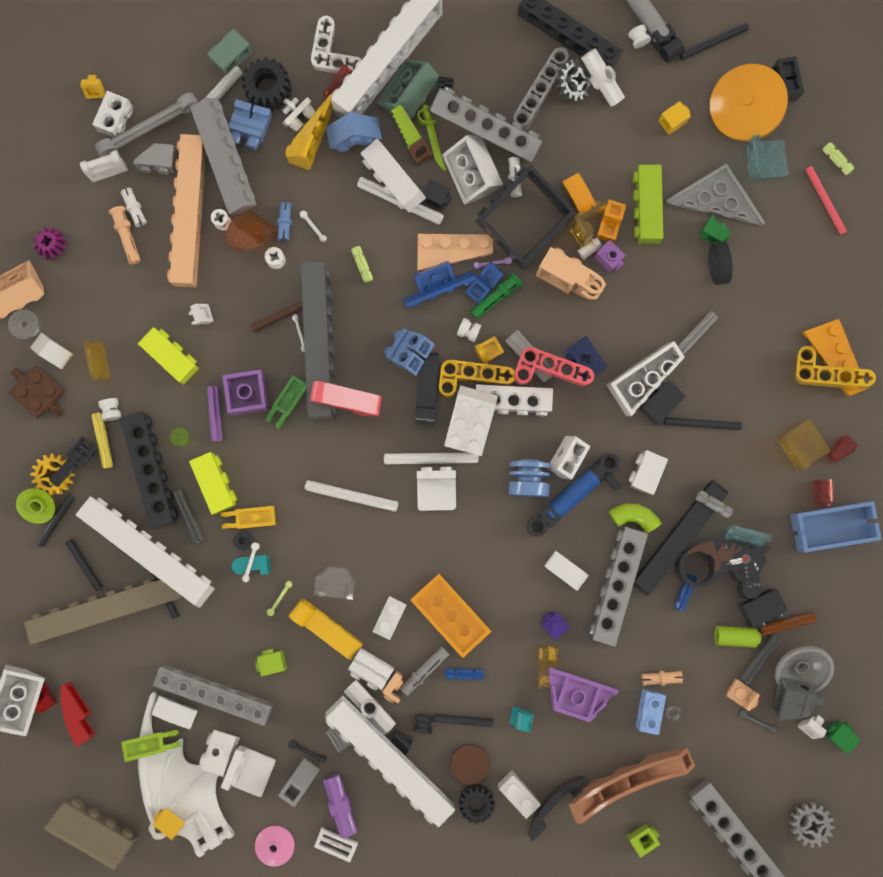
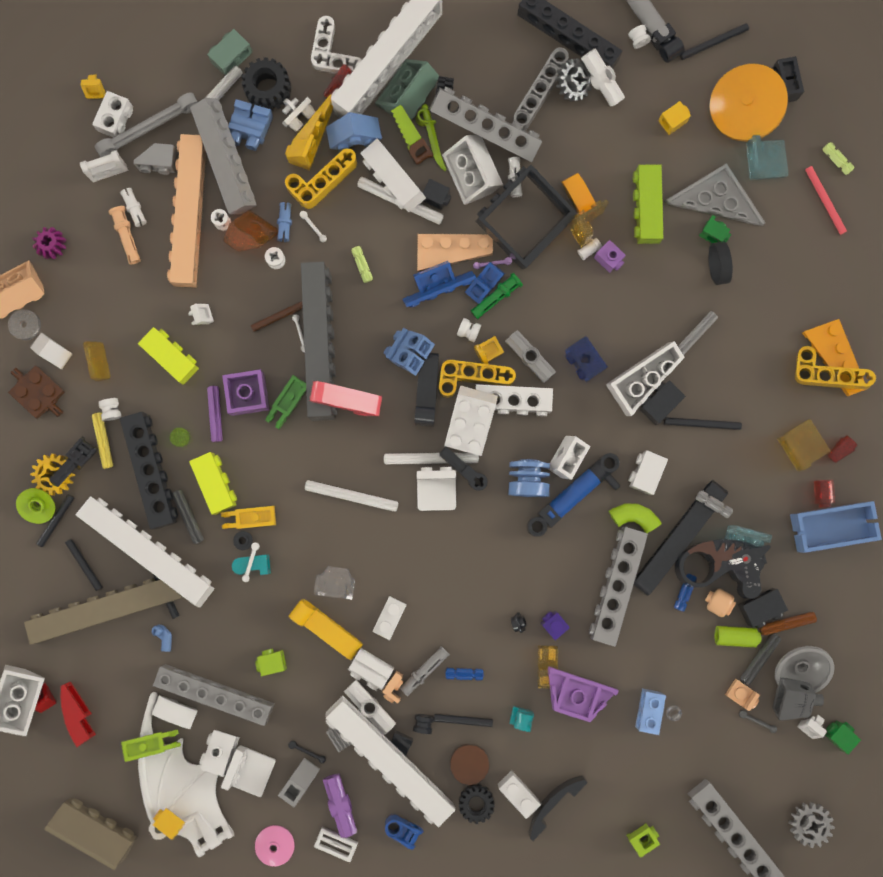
(165, 635): none -> medium blue arm
(270, 612): yellowish green hinge -> none
(322, 176): none -> yellow beam
(406, 833): none -> blue piece
(450, 615): light orange plate -> none
(464, 469): none -> black connector
(518, 623): none -> black plate
(555, 371): coral beam -> none
(566, 570): white slope -> none
(569, 274): light nougat brick -> none
(611, 221): light orange slope -> none
(628, 779): nougat arch -> none
(661, 678): light nougat pin -> none
(720, 602): none -> light nougat head

